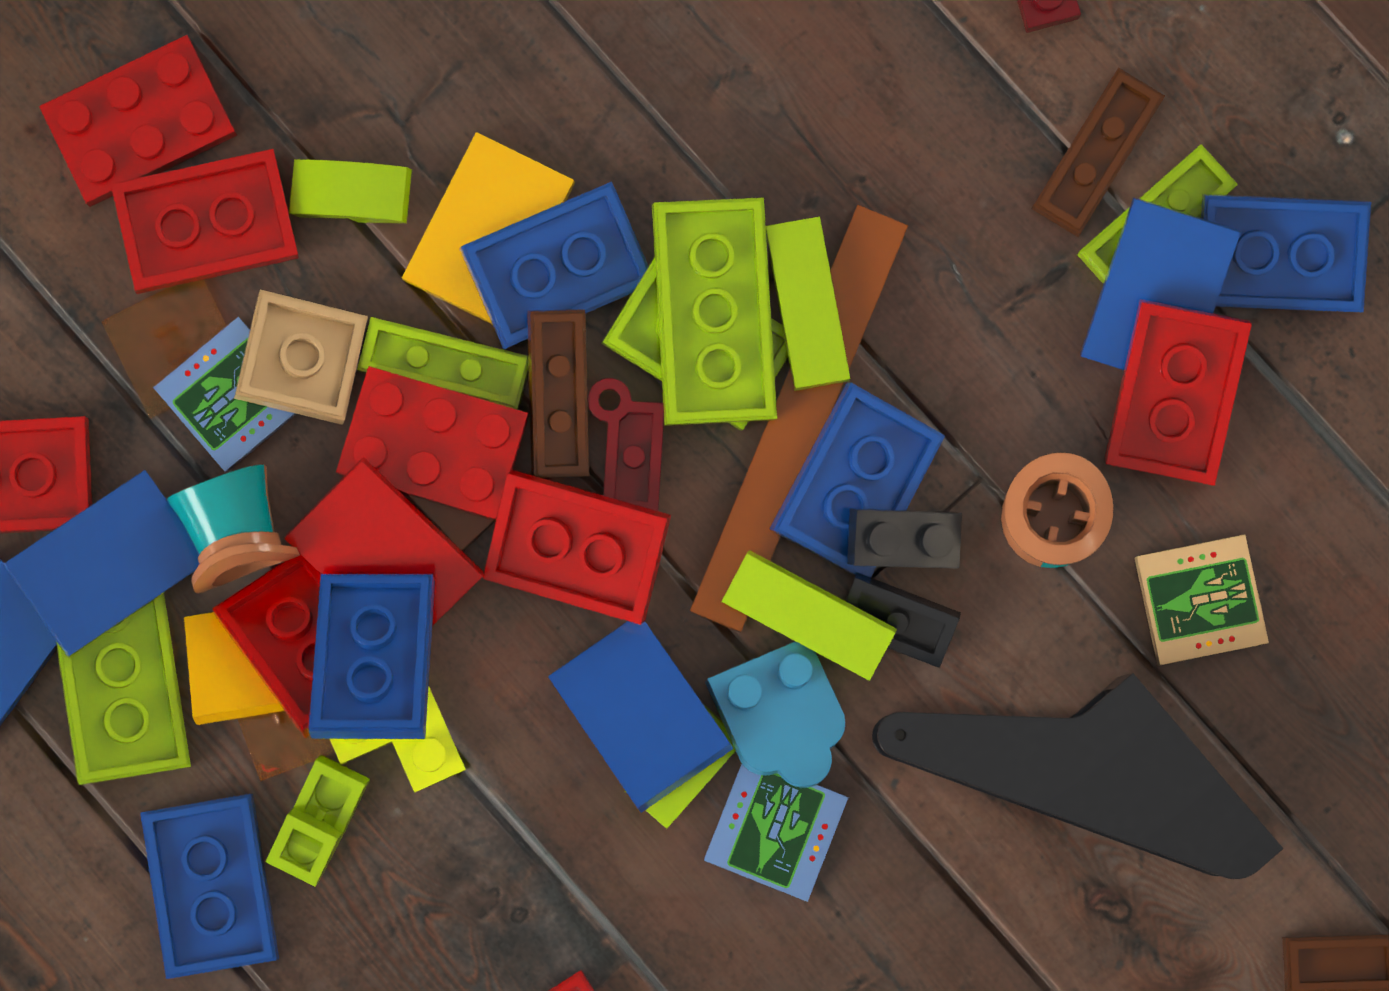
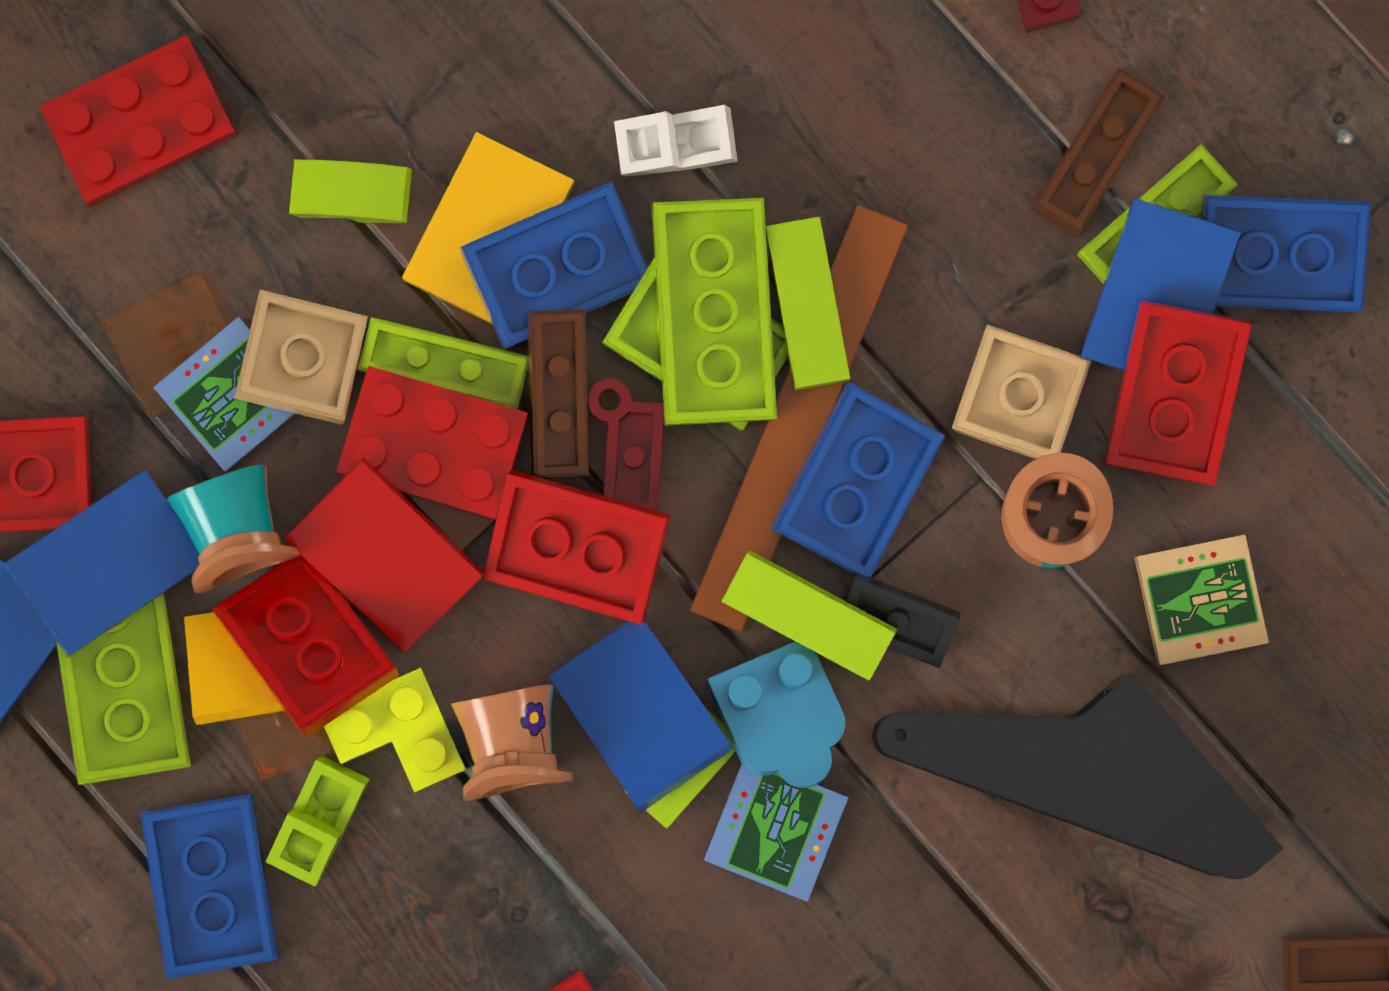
(204, 221): red plate -> none
(372, 656): blue tile -> none
(510, 741): none -> nougat hat
(675, 141): none -> white slope
(904, 538): black plate -> none
(1020, 394): none -> tan tile

